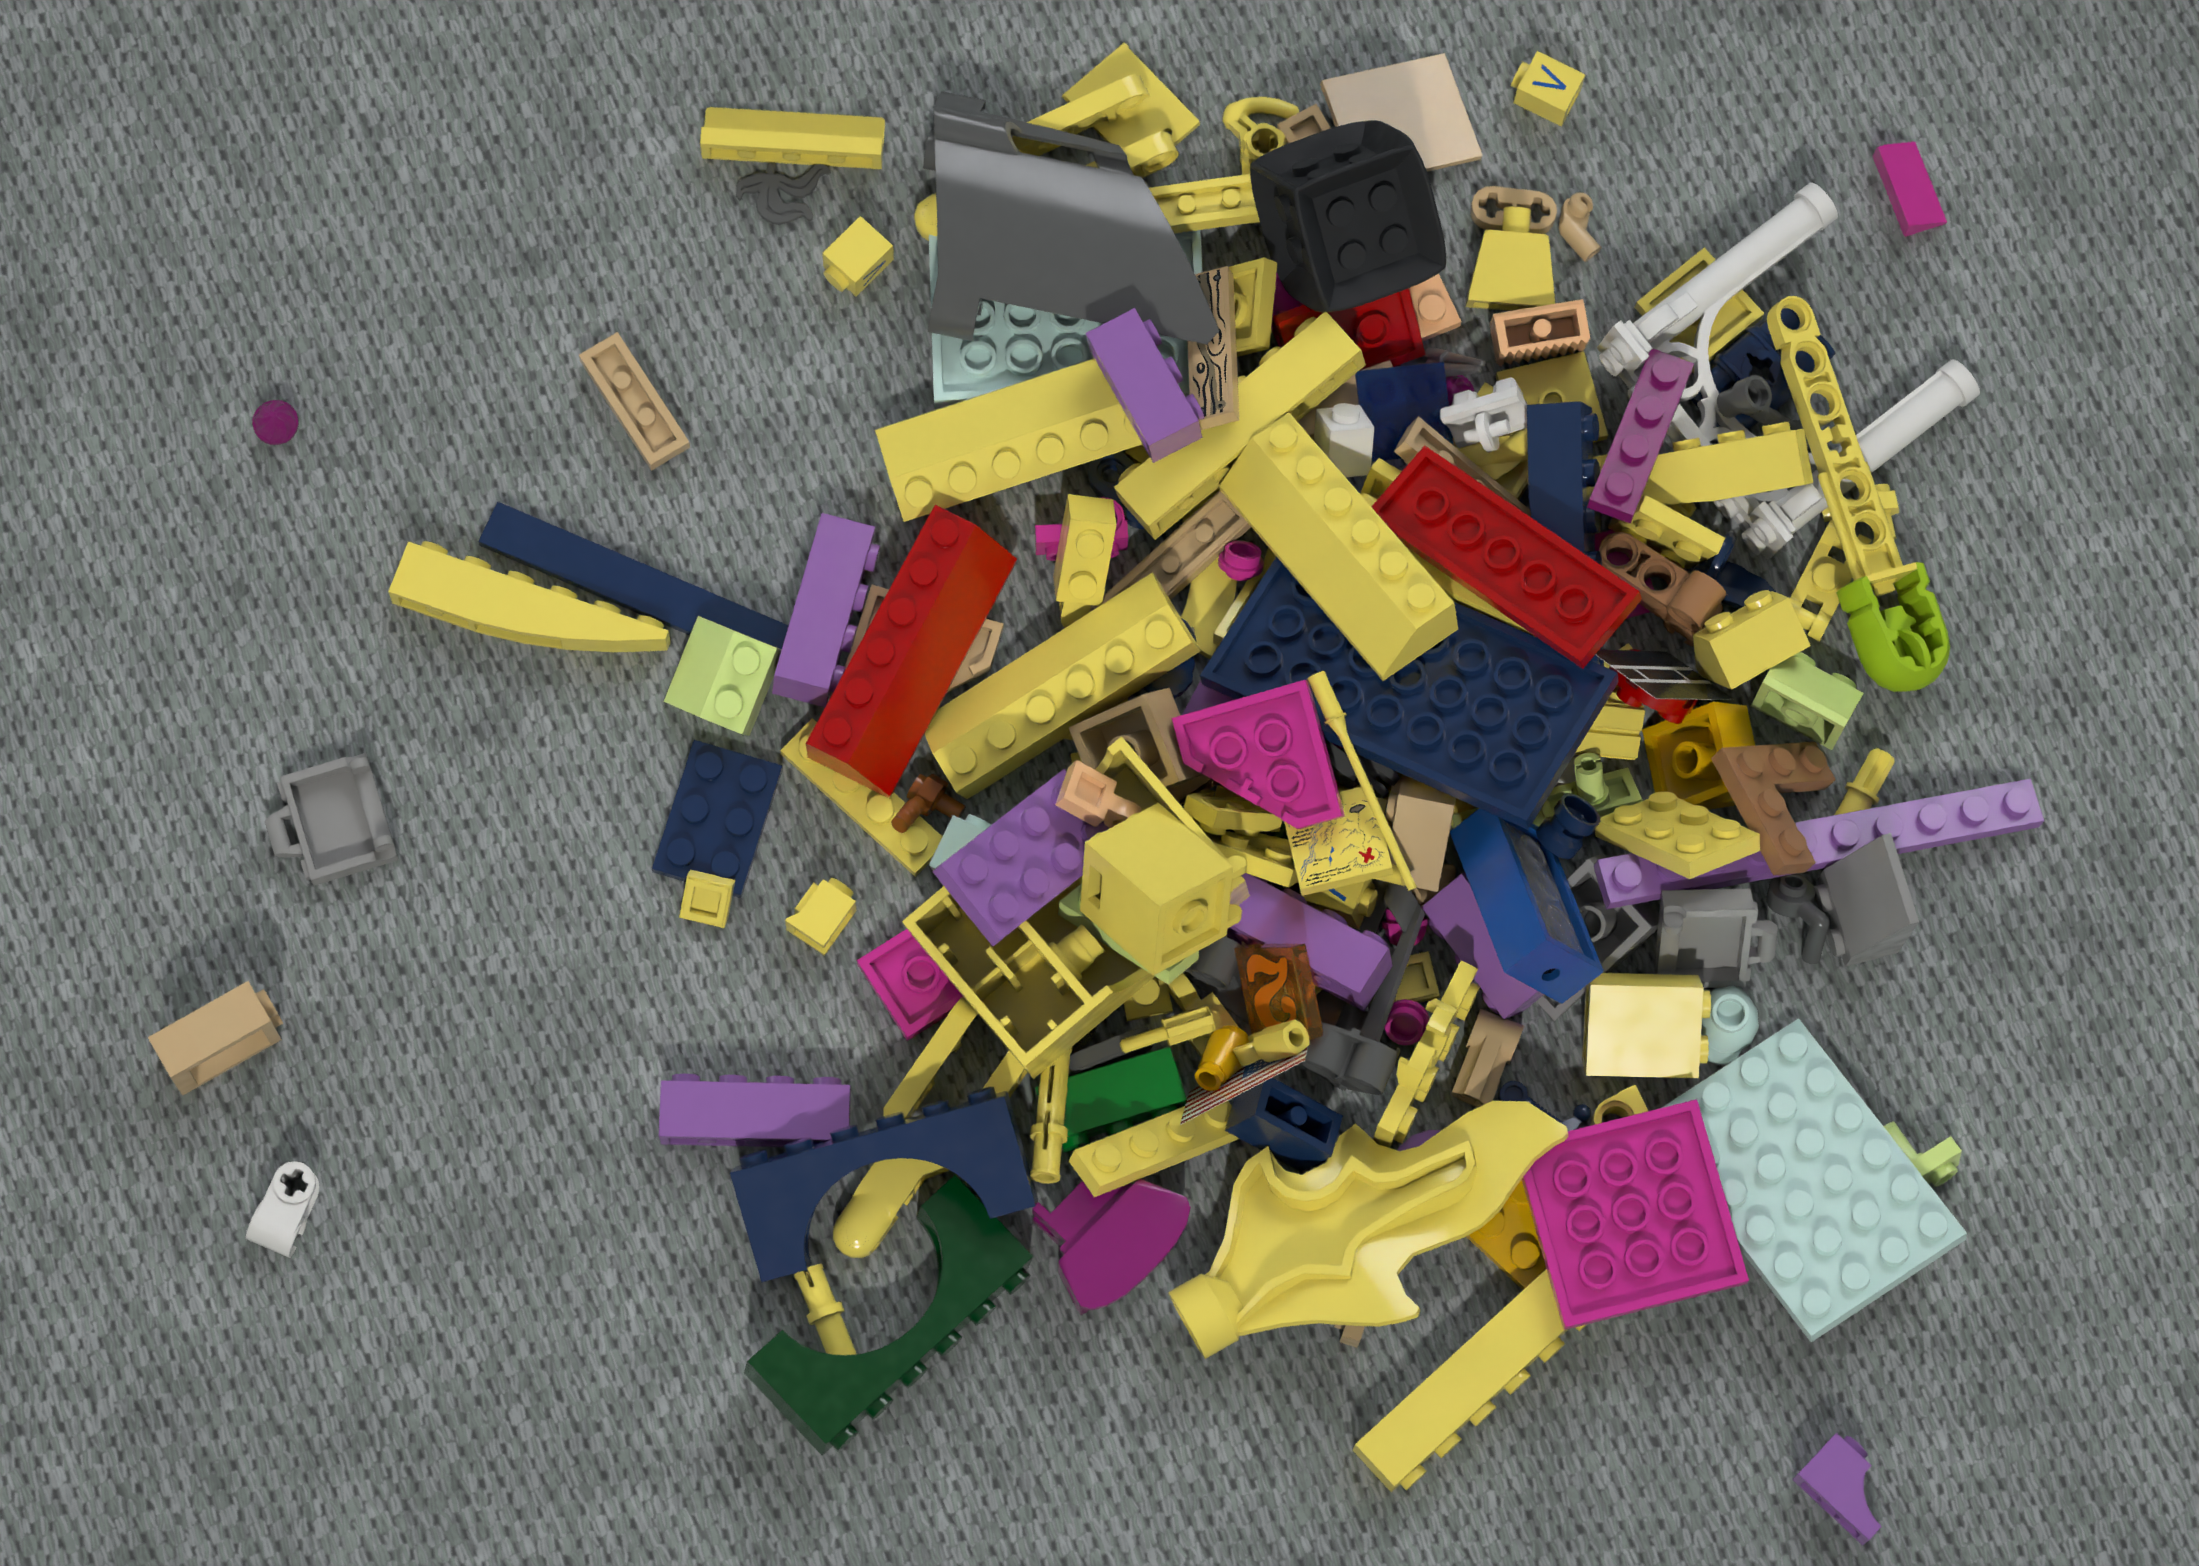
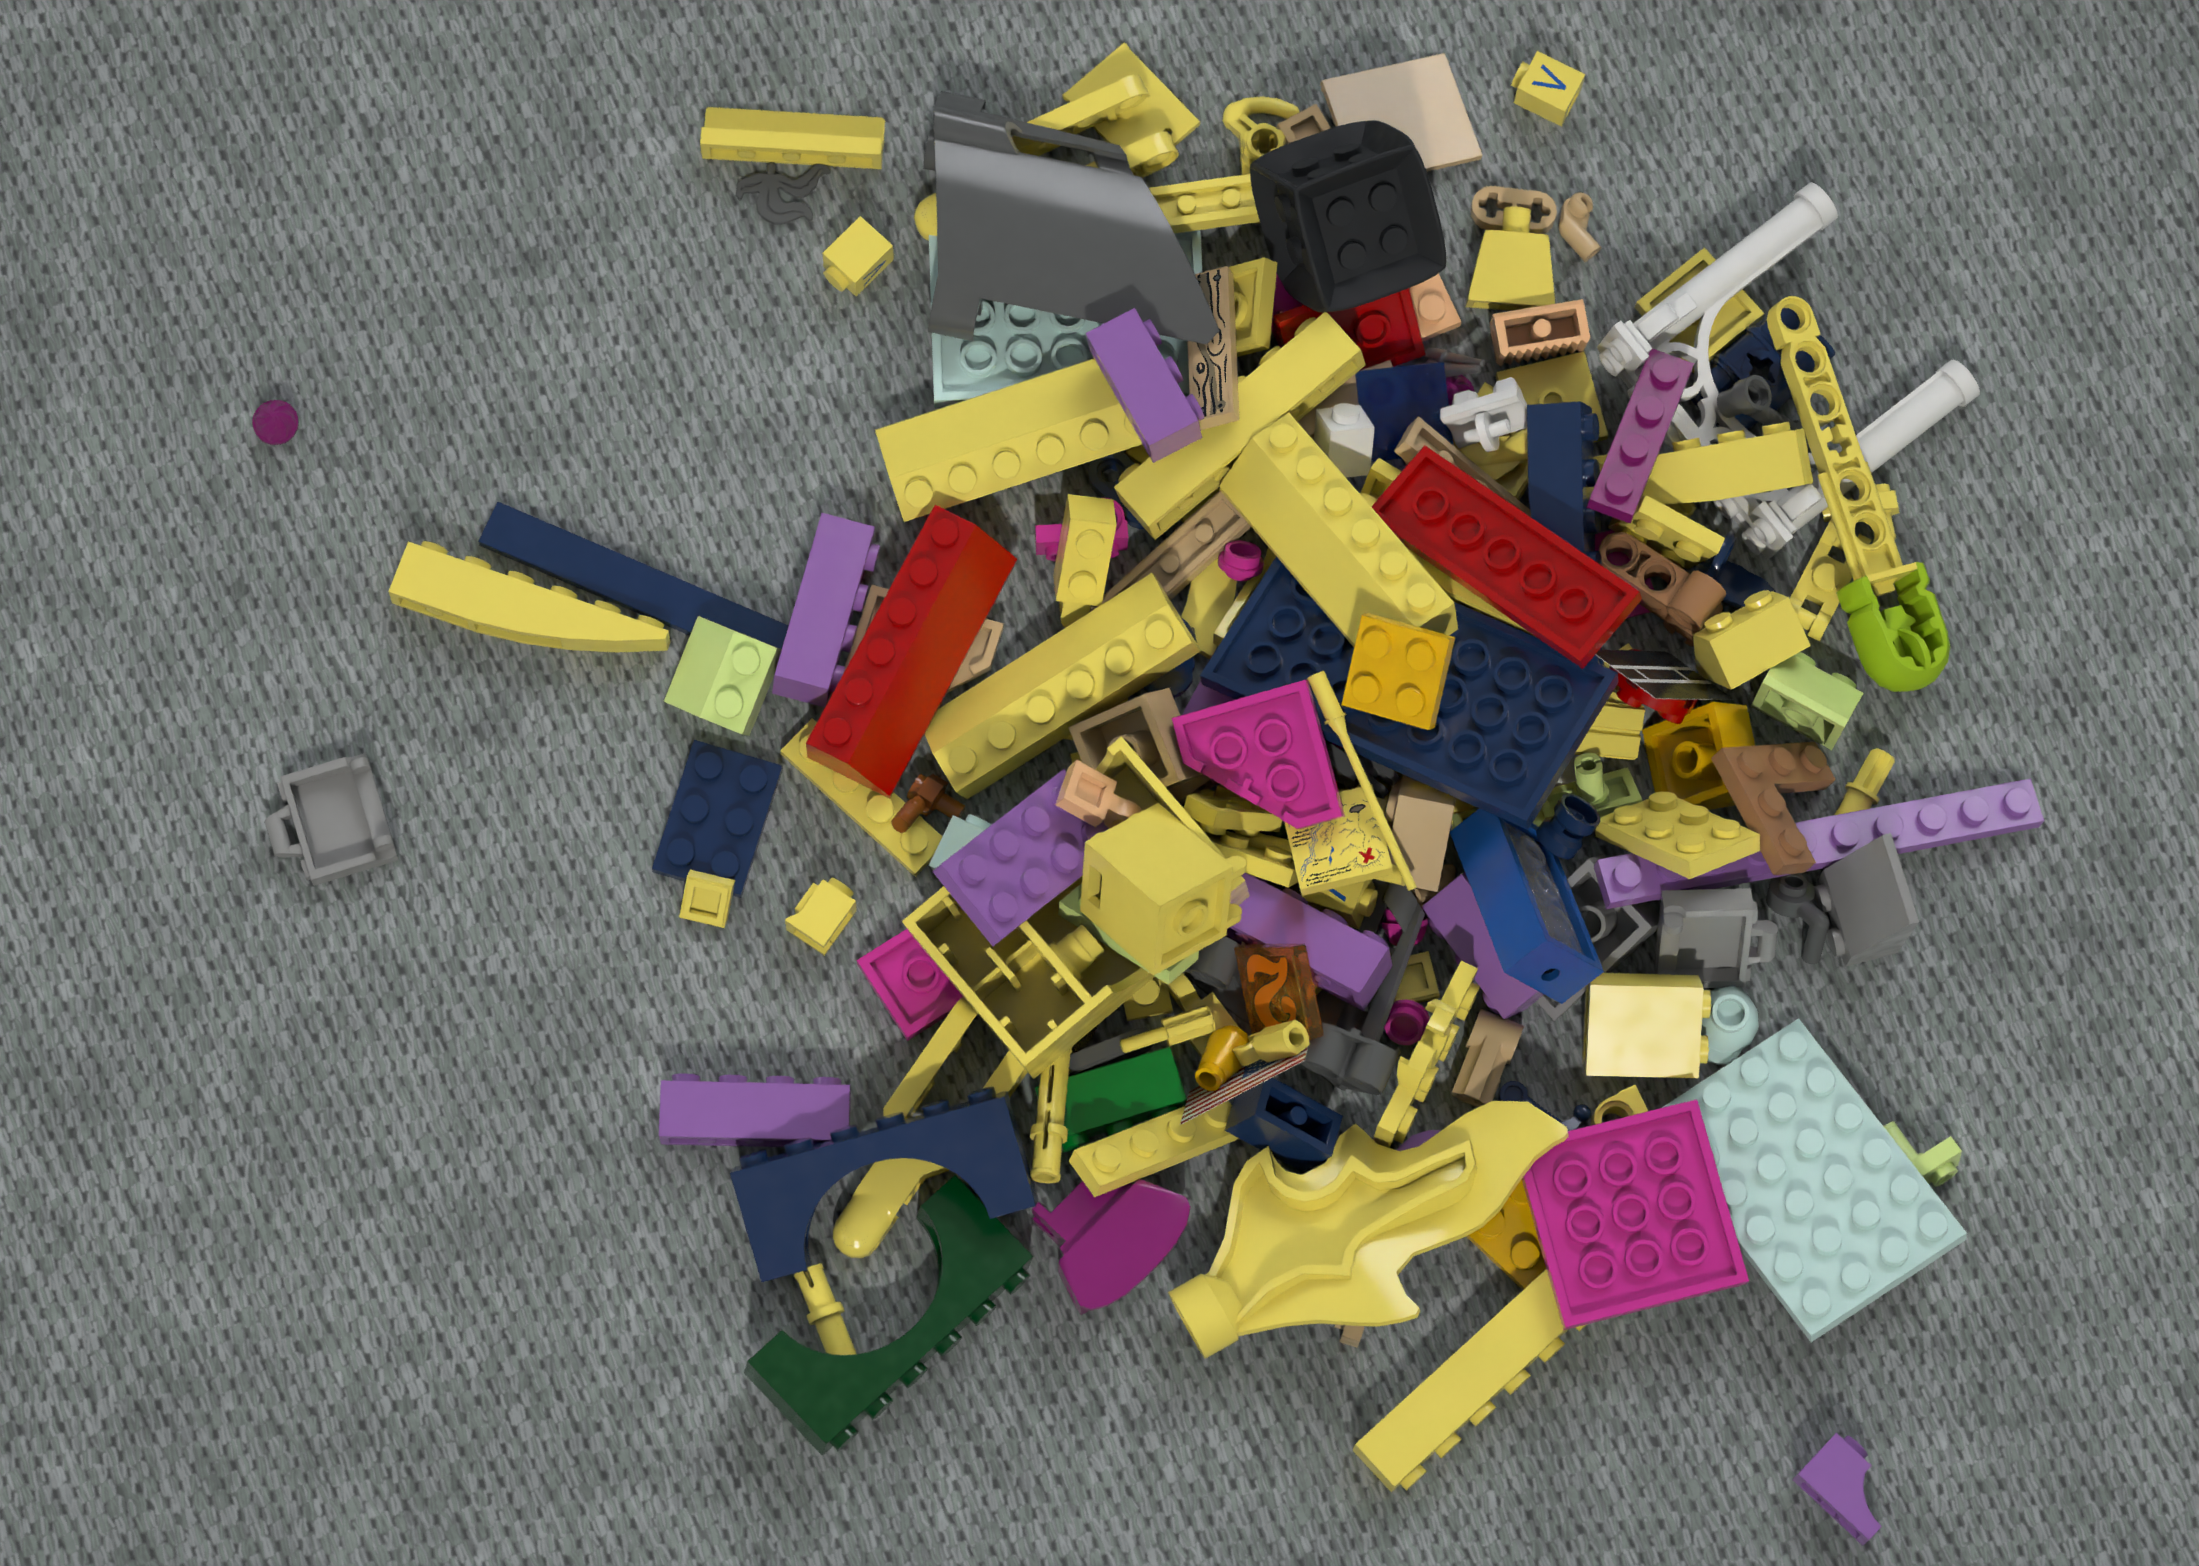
(217, 1037): tan window -> none
(281, 1215): white piece -> none
(634, 401): tan plate -> none
(1398, 671): none -> yellow plate
(1908, 187): dark pink slope -> none

